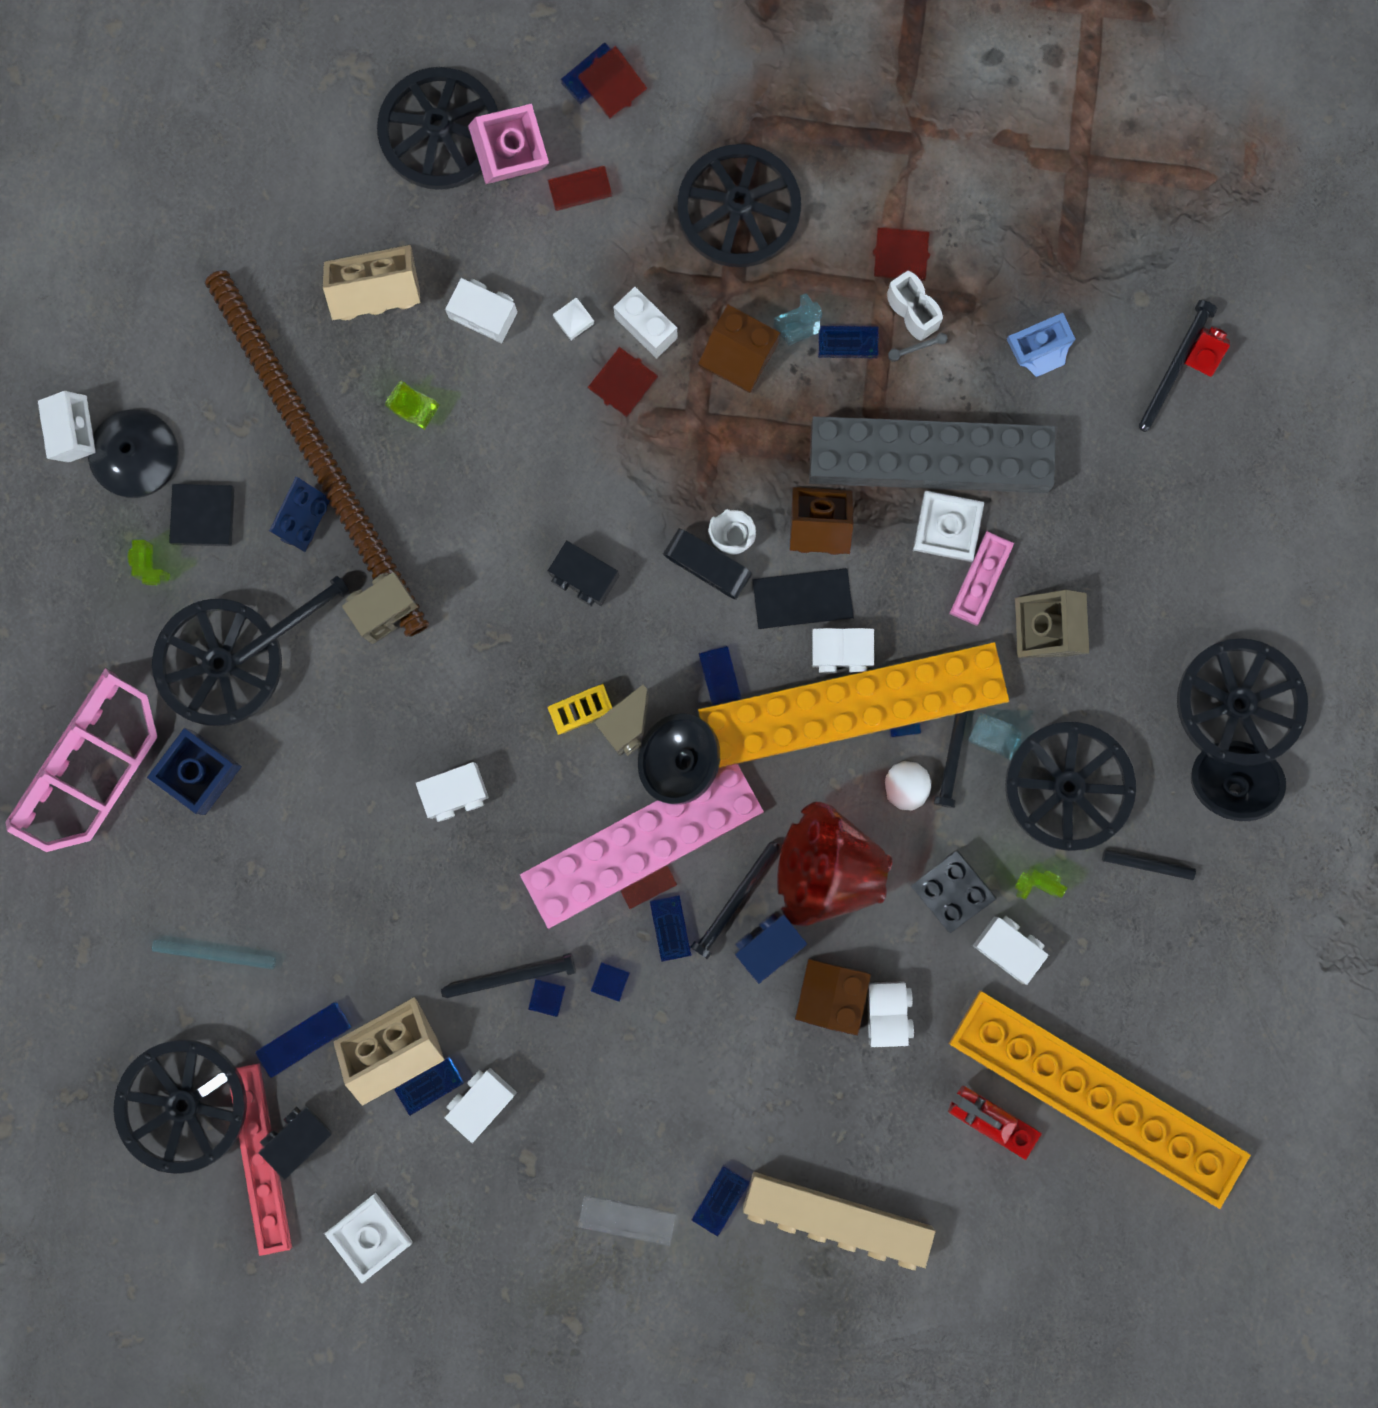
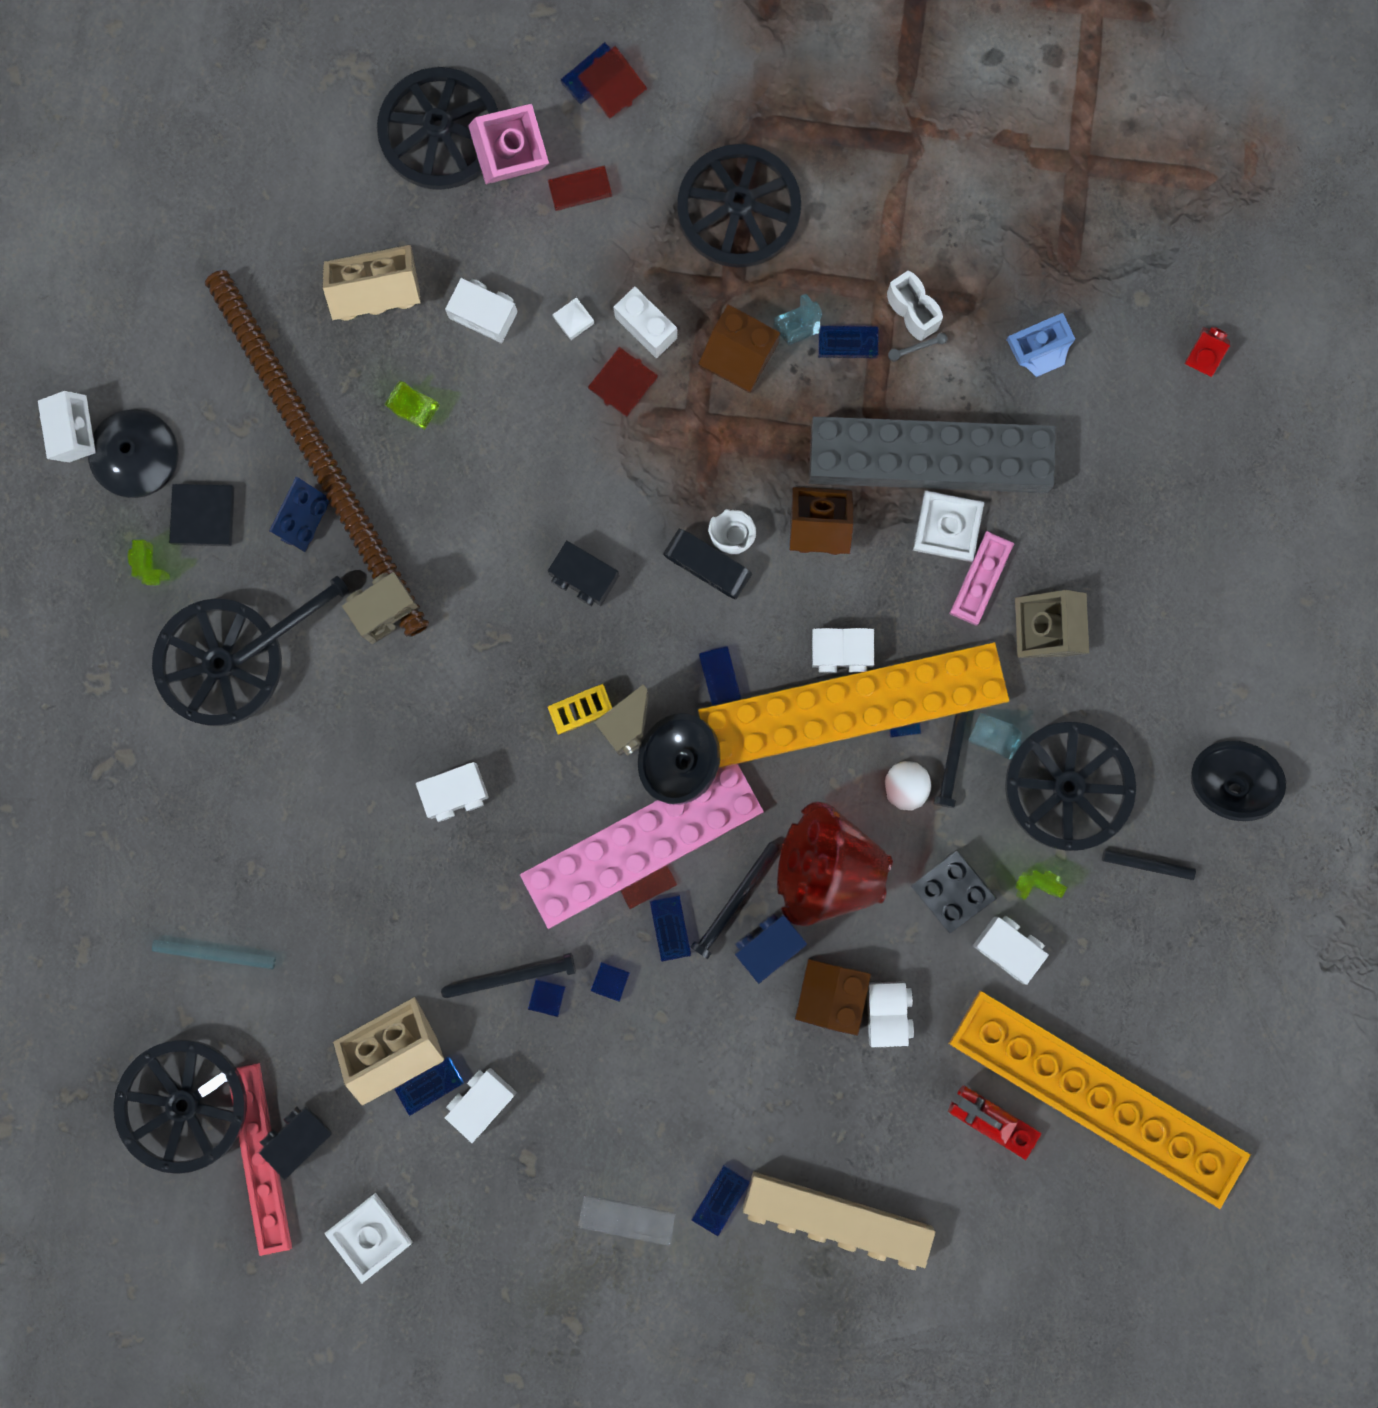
(57, 764): bright pink plate -> none
(194, 772): dark blue brick -> none
(303, 1039): clear blue tile -> none
(802, 598): black sticker -> none
(901, 252): clear red piece -> none
(1204, 310): black bar -> none
(1247, 699): black wheel -> none

